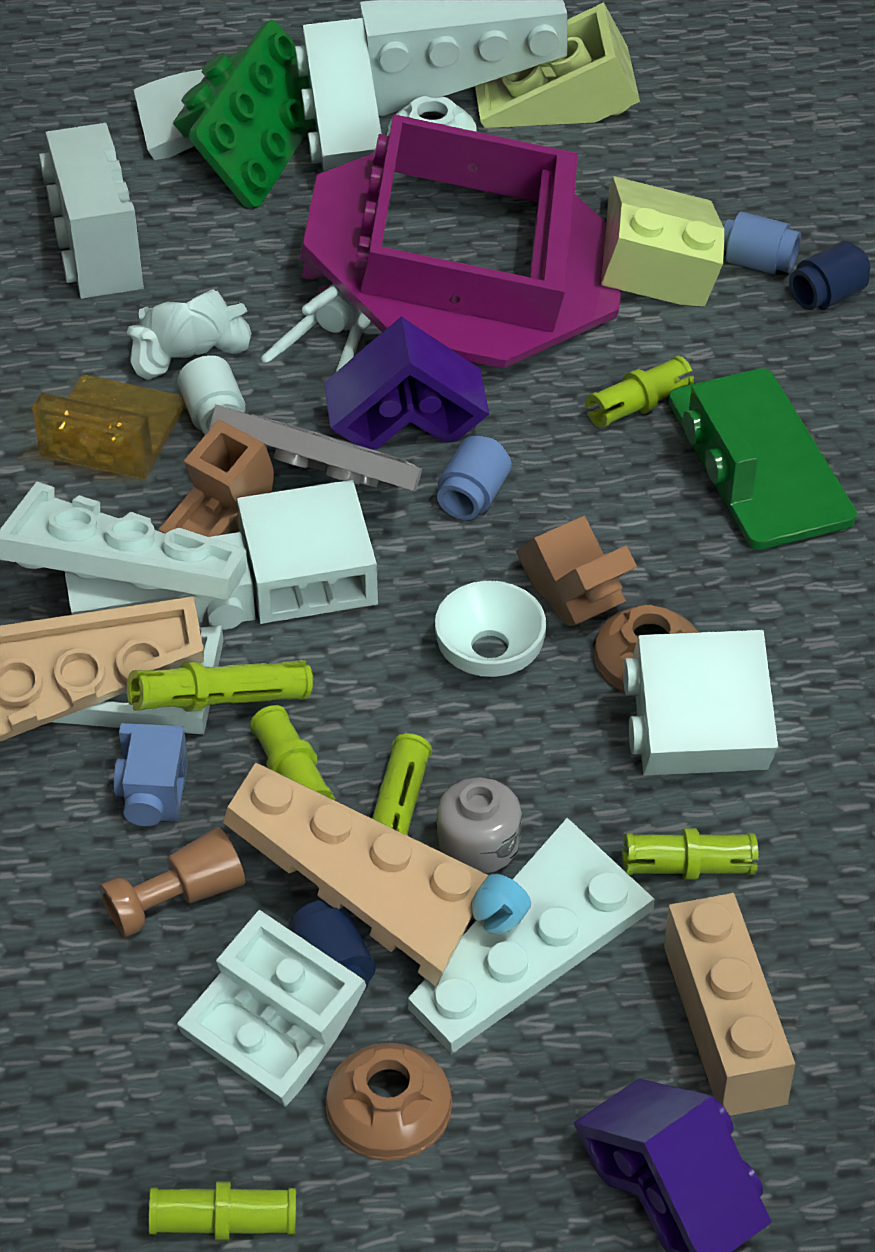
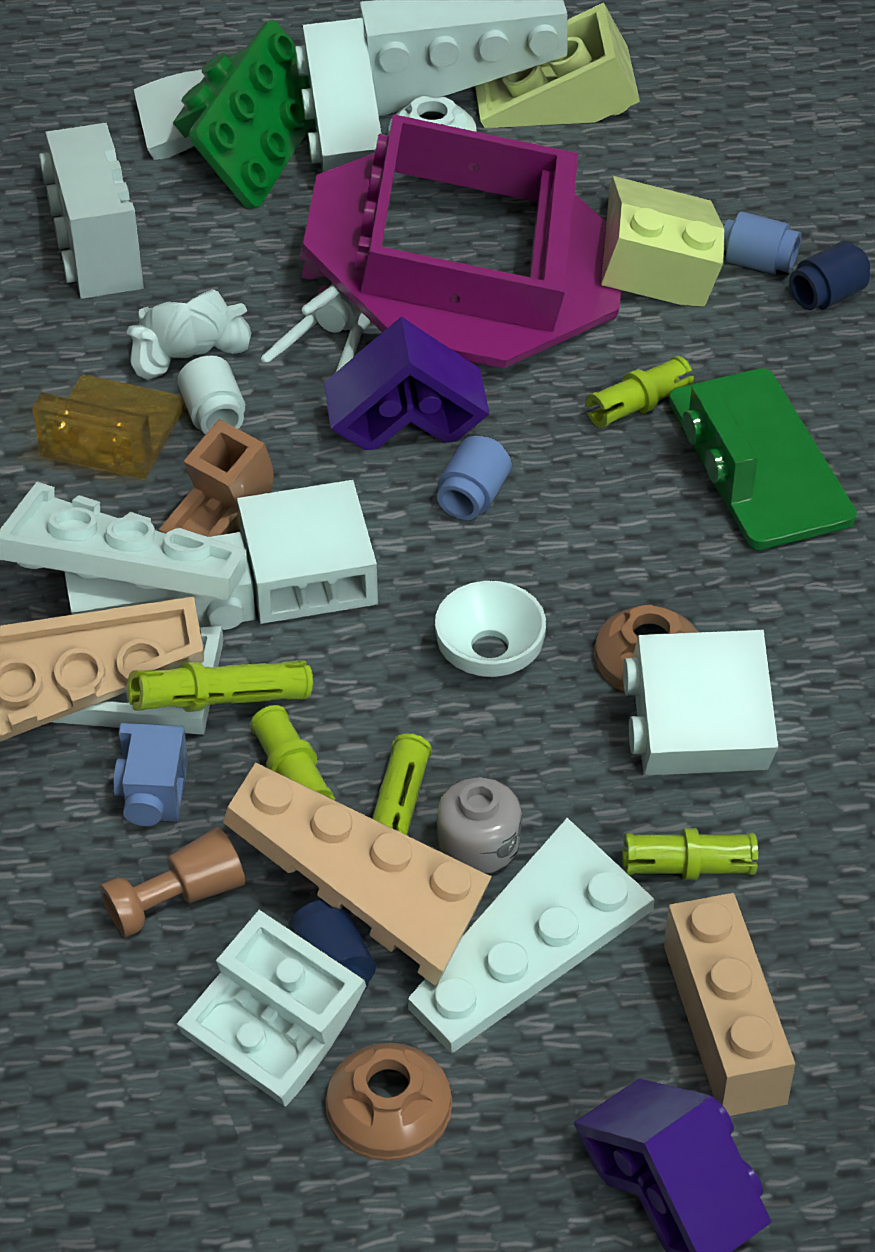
(222, 1211): lime pin -> none
(316, 450): light grey wing -> none
(500, 904): medium azure hinge -> none
(574, 572): medium nougat brick -> none

